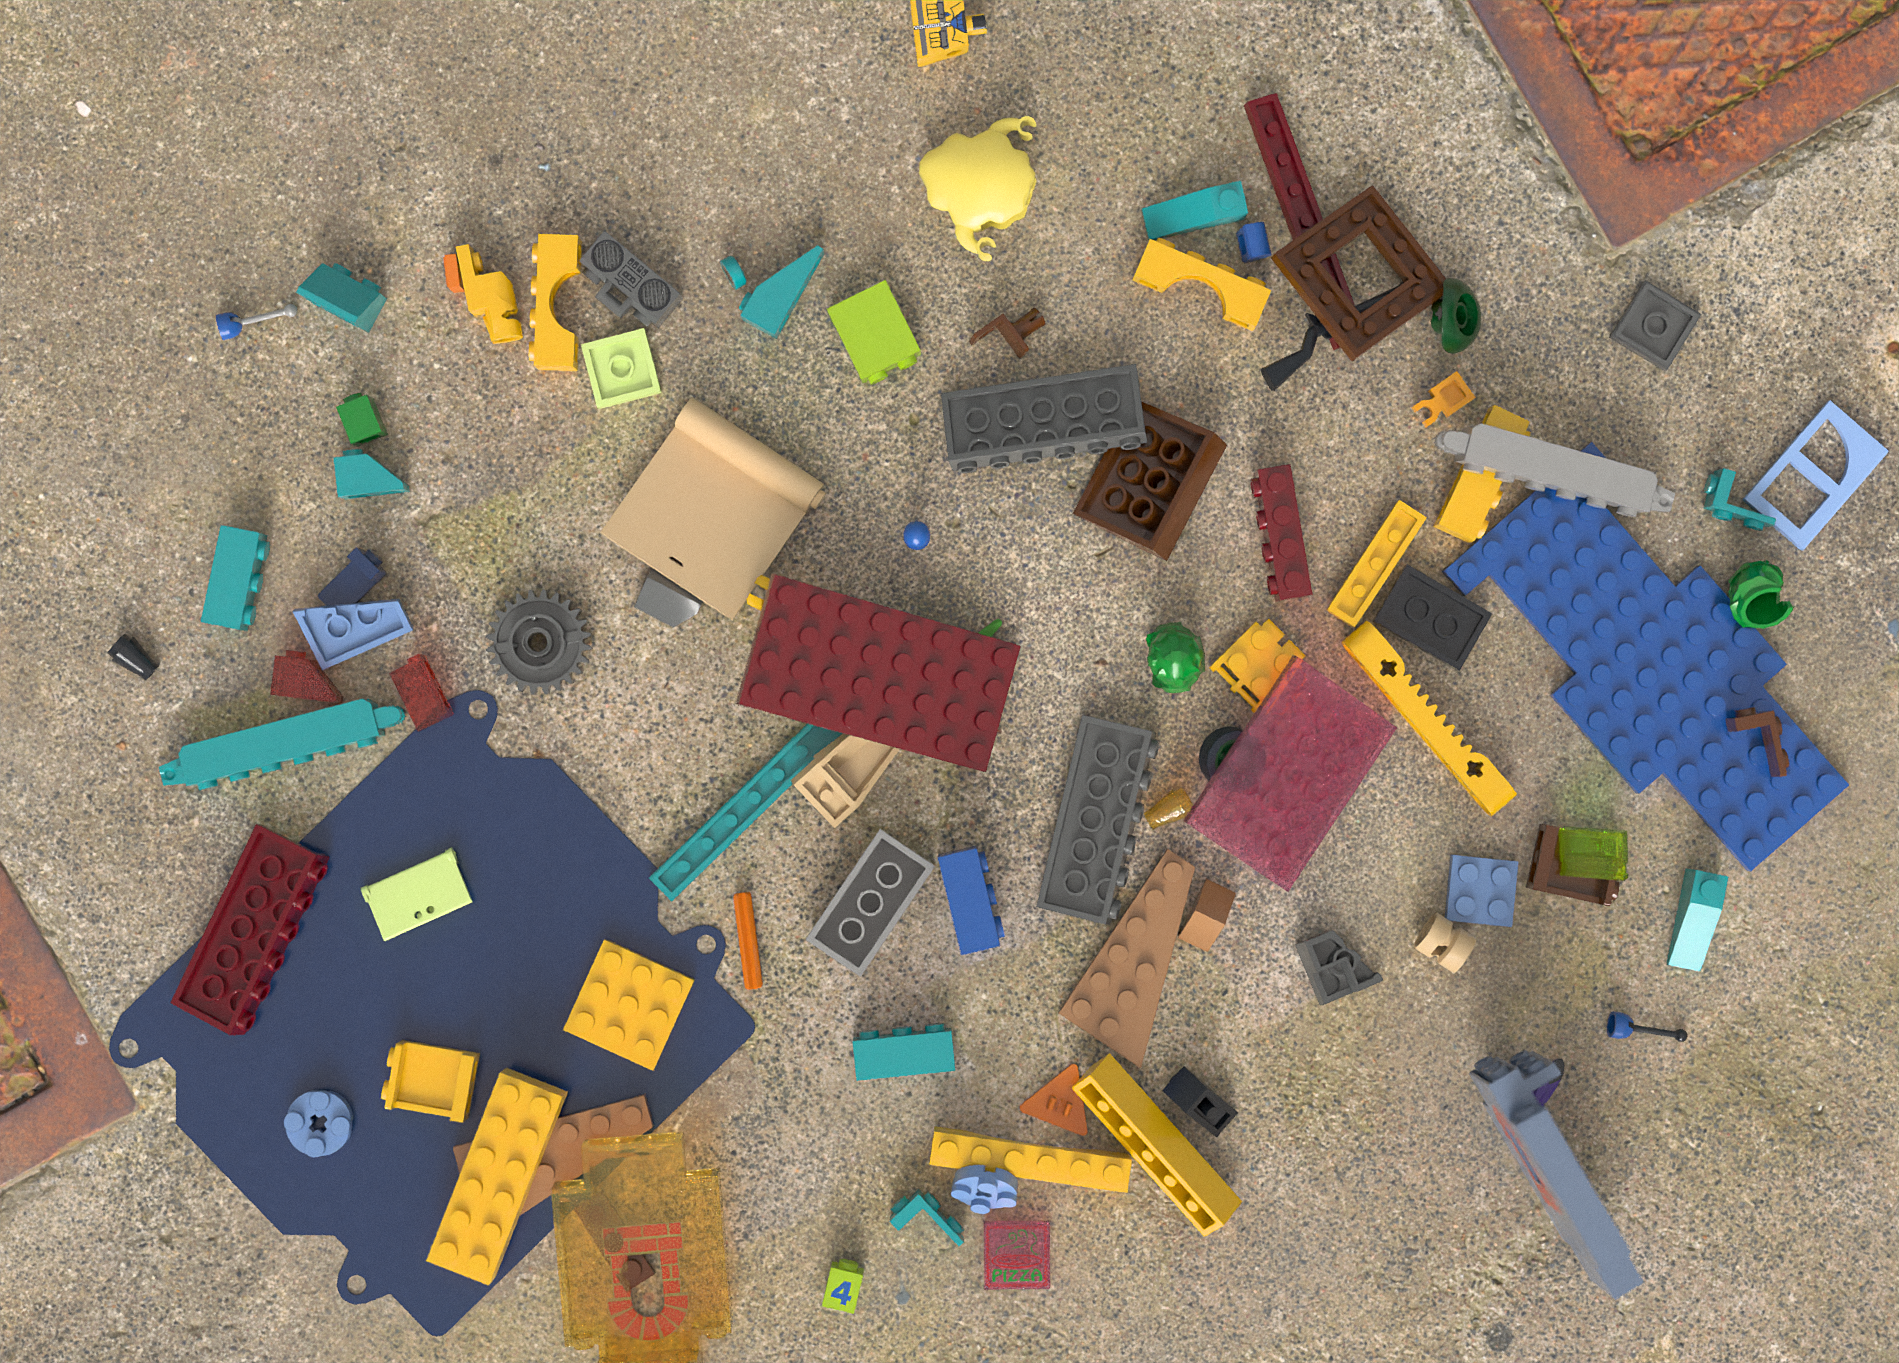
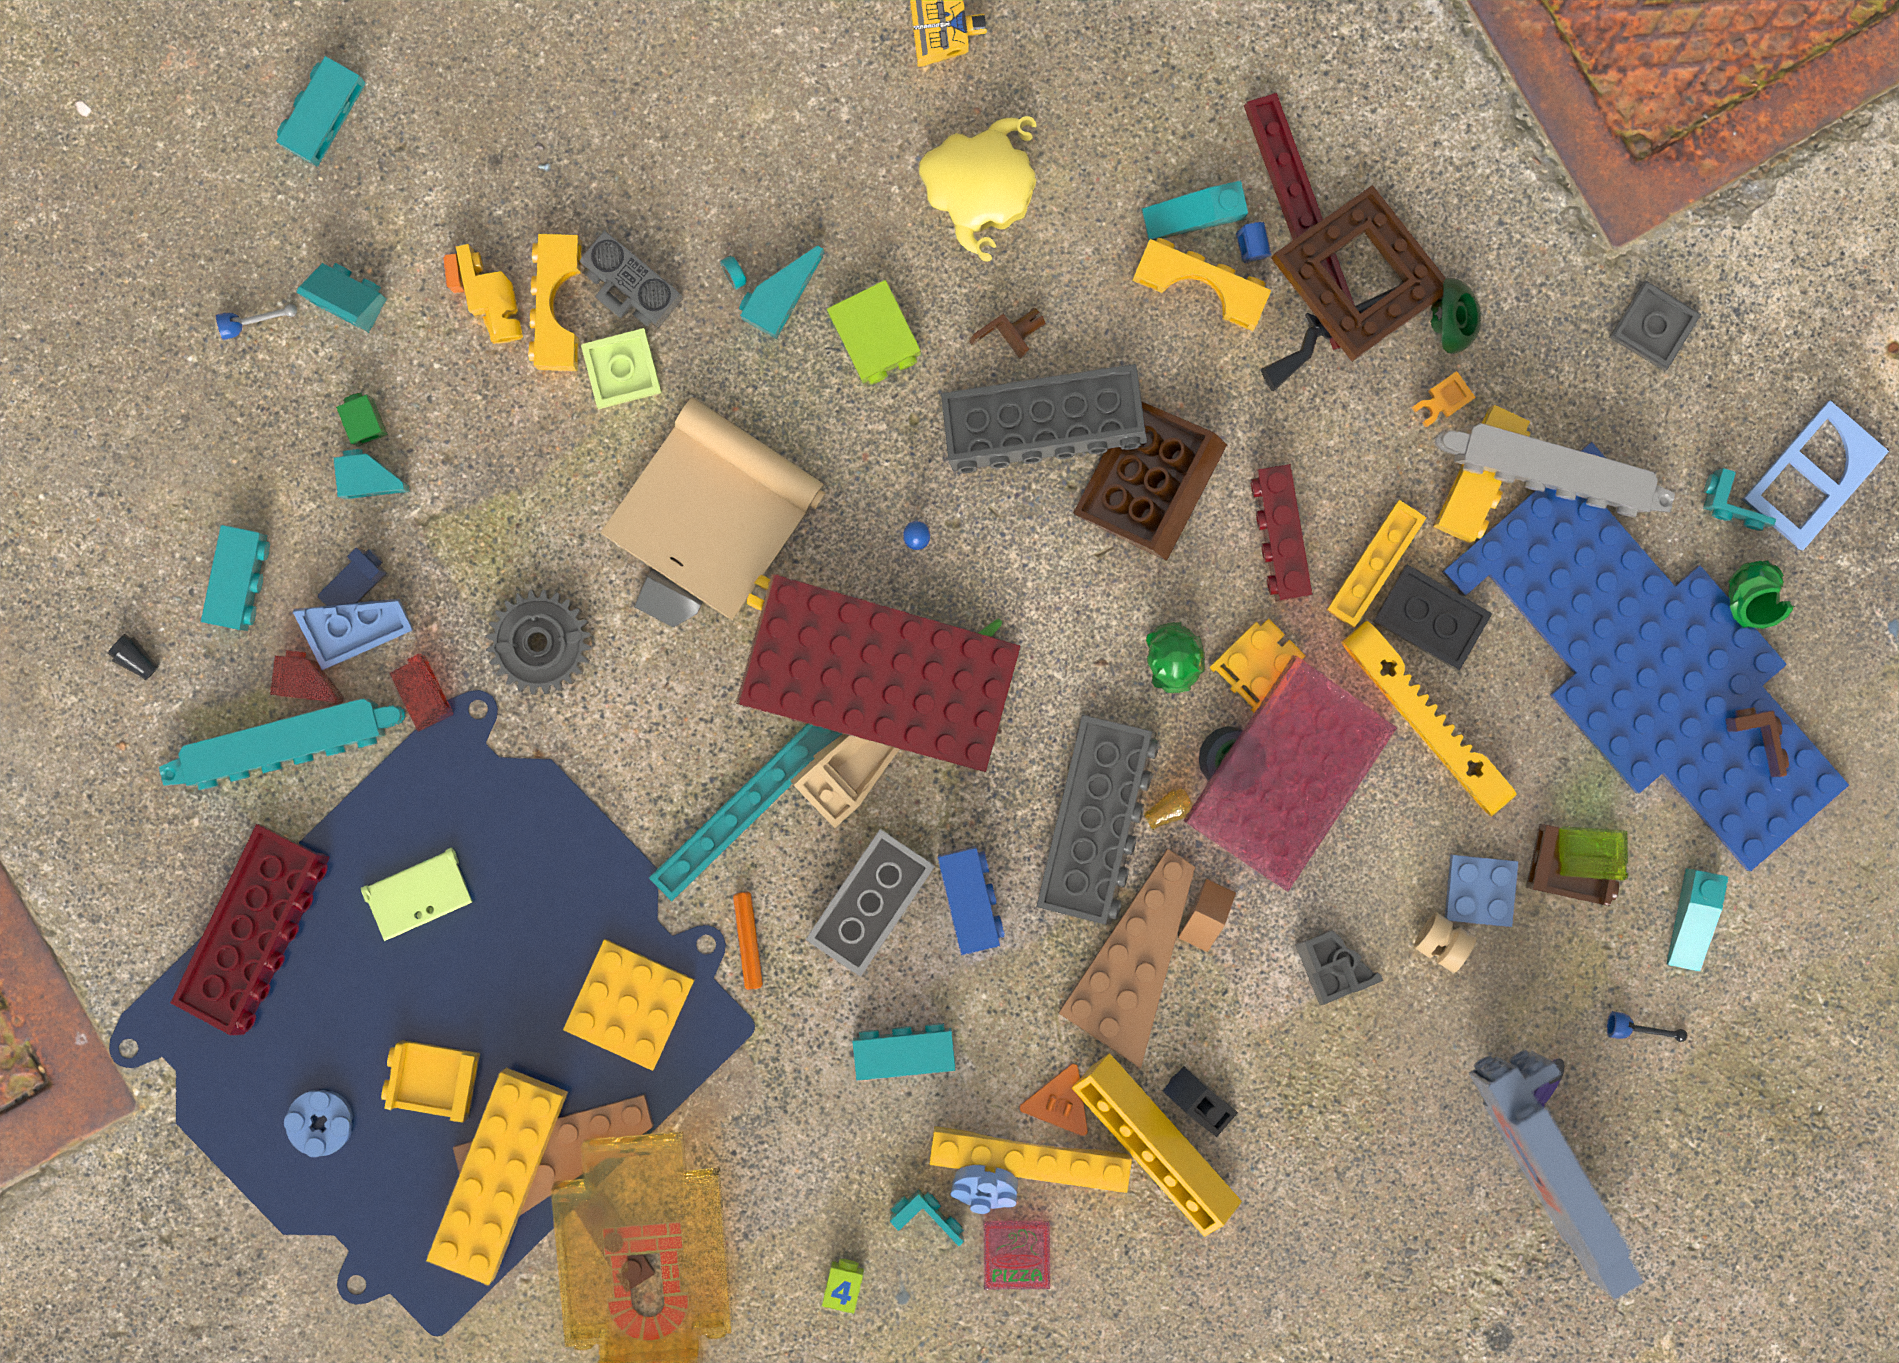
(320, 111): none -> teal brick

